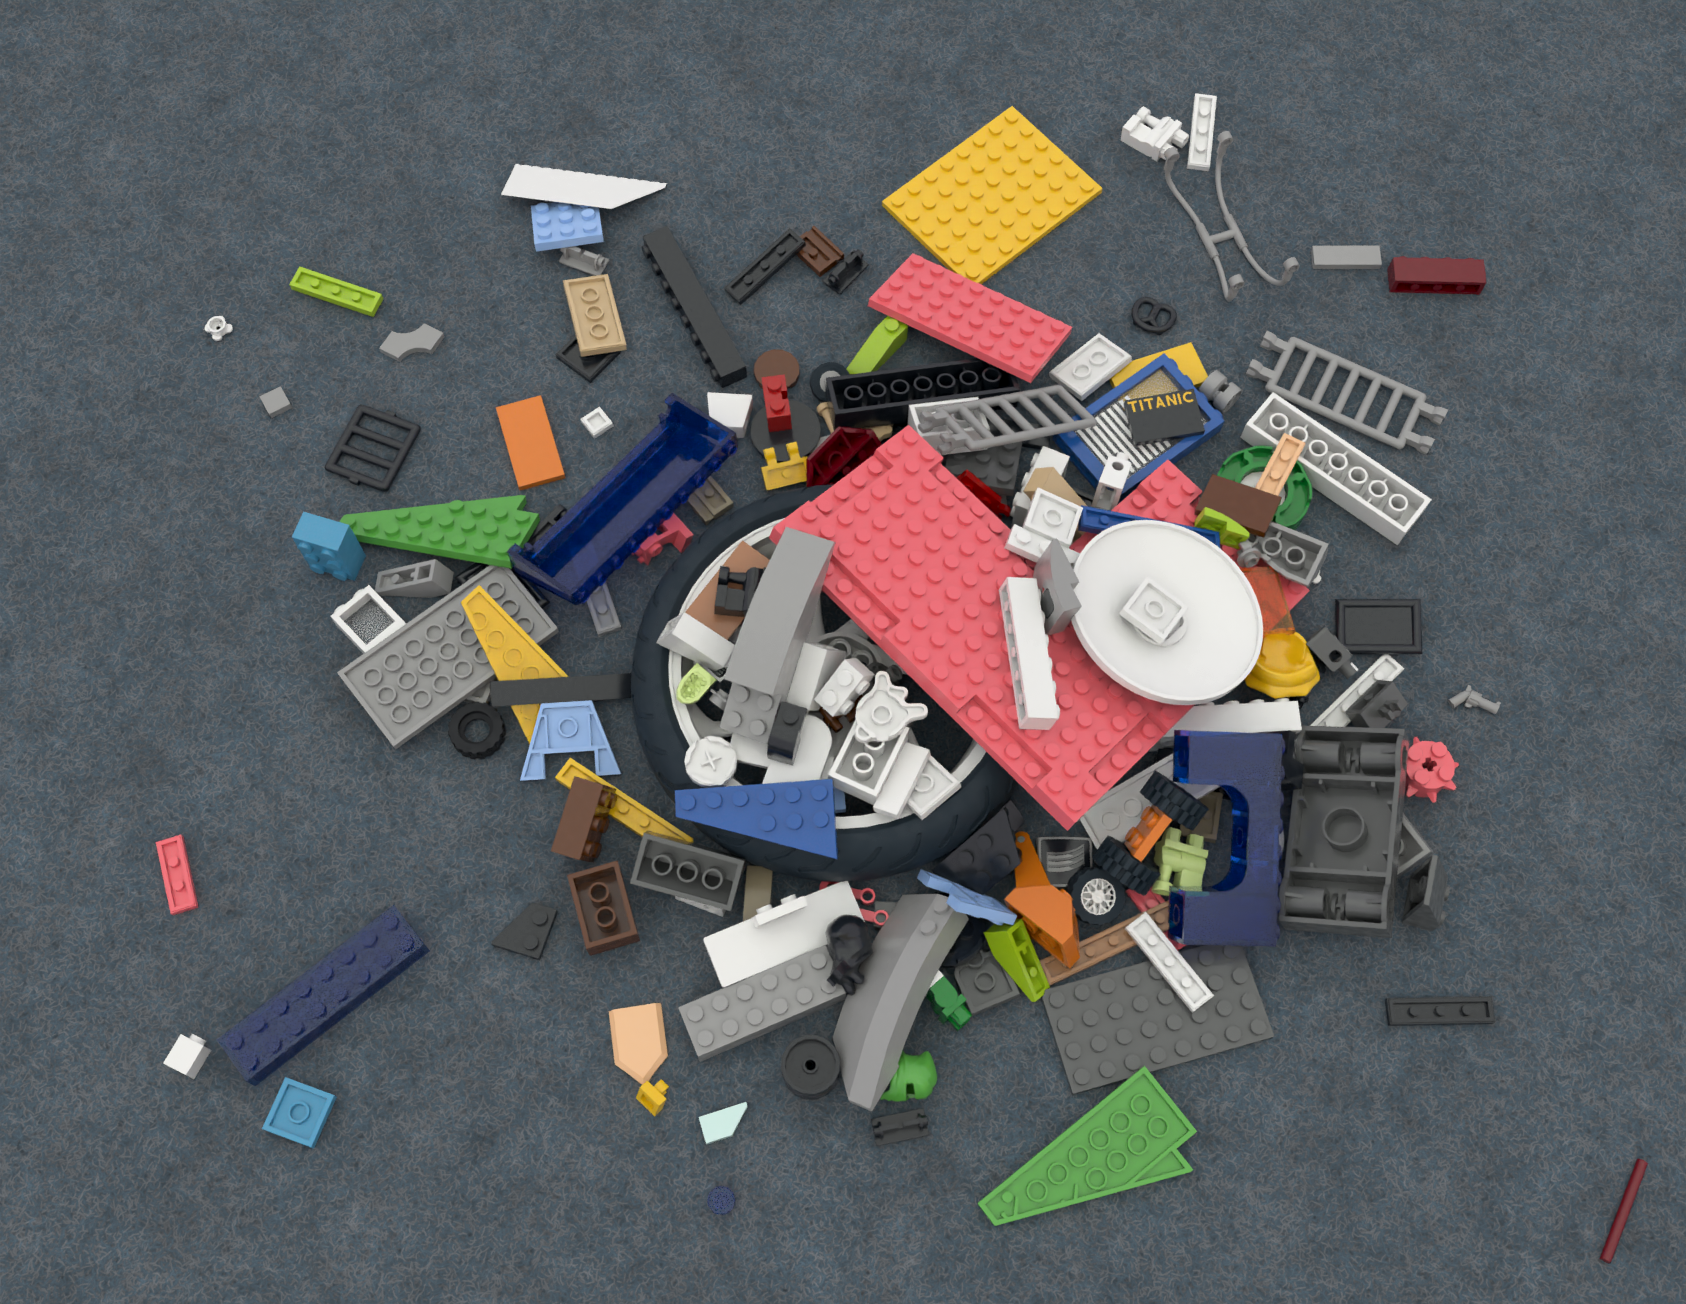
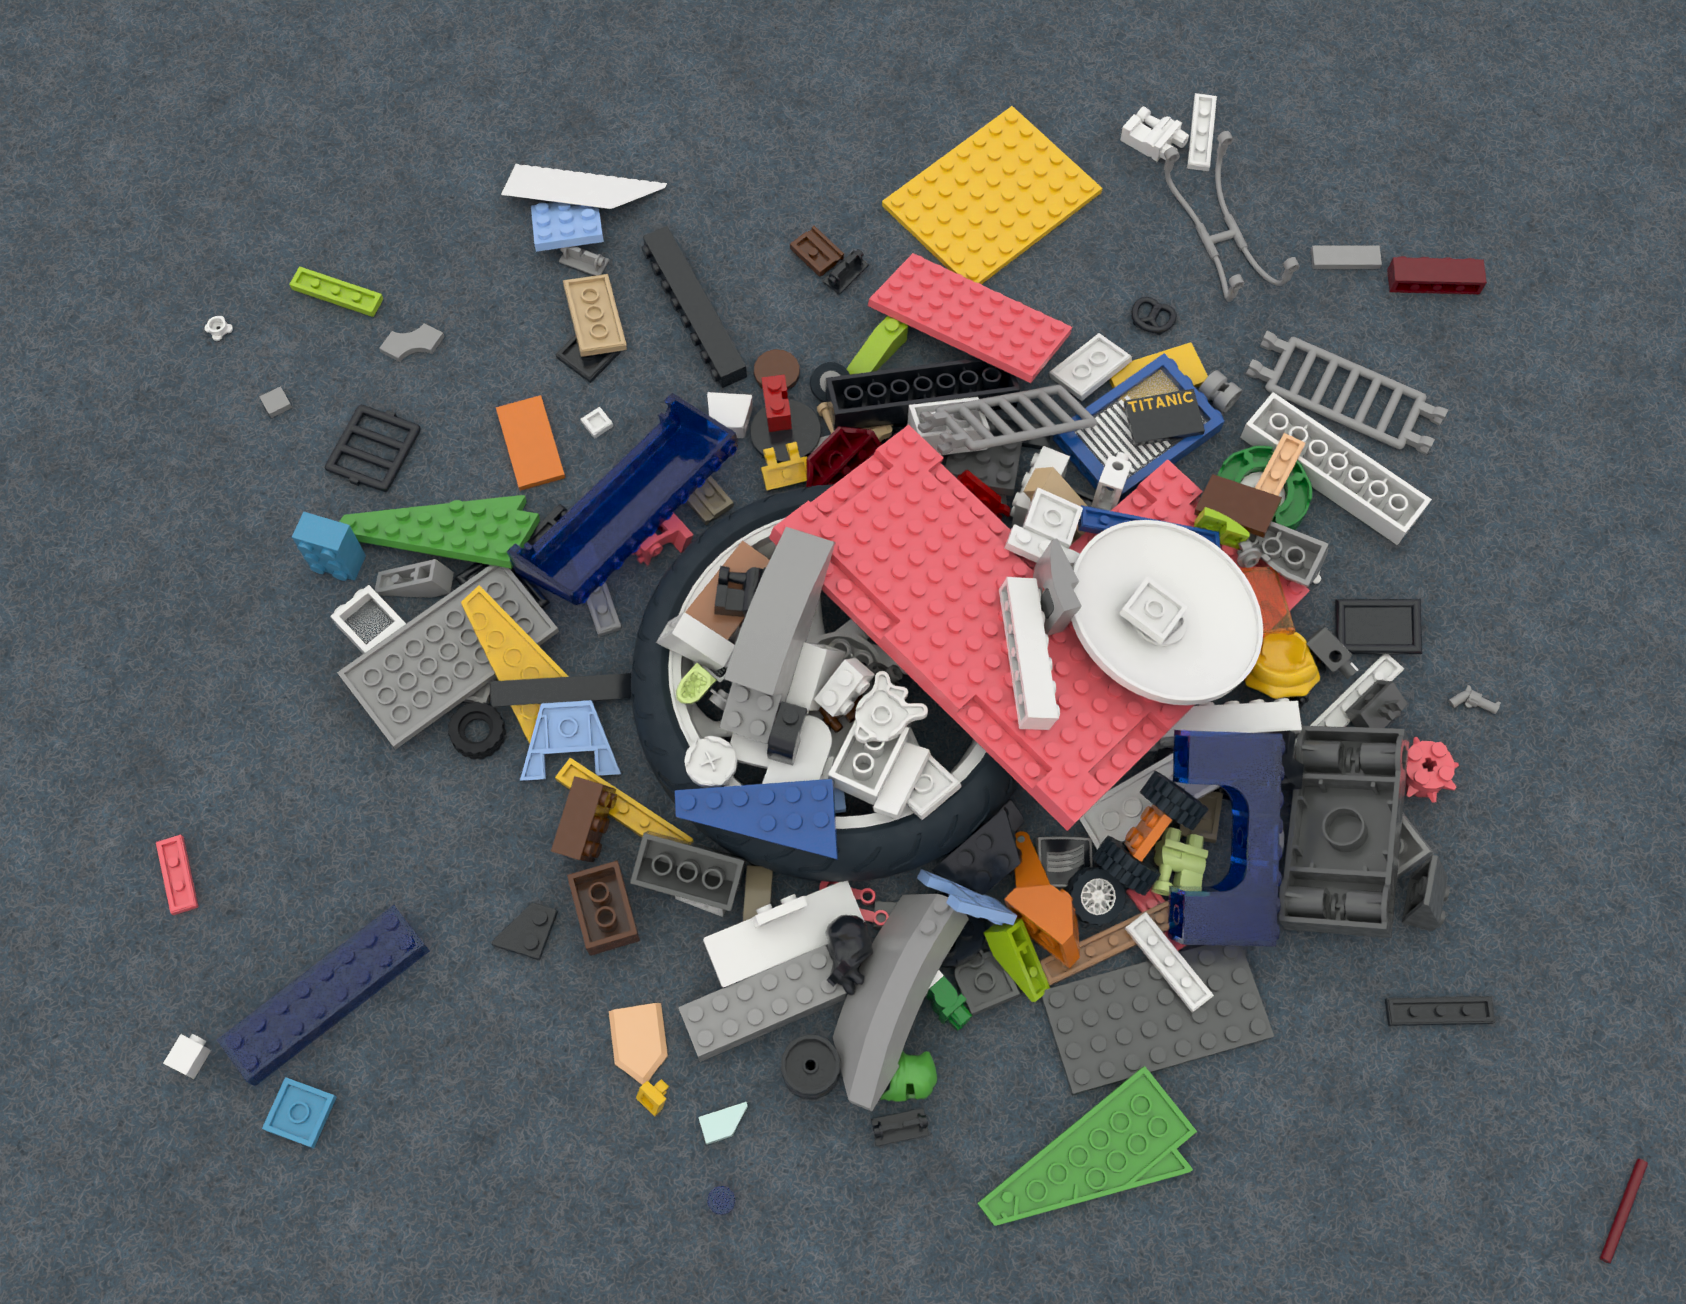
(765, 266): black tile -> none

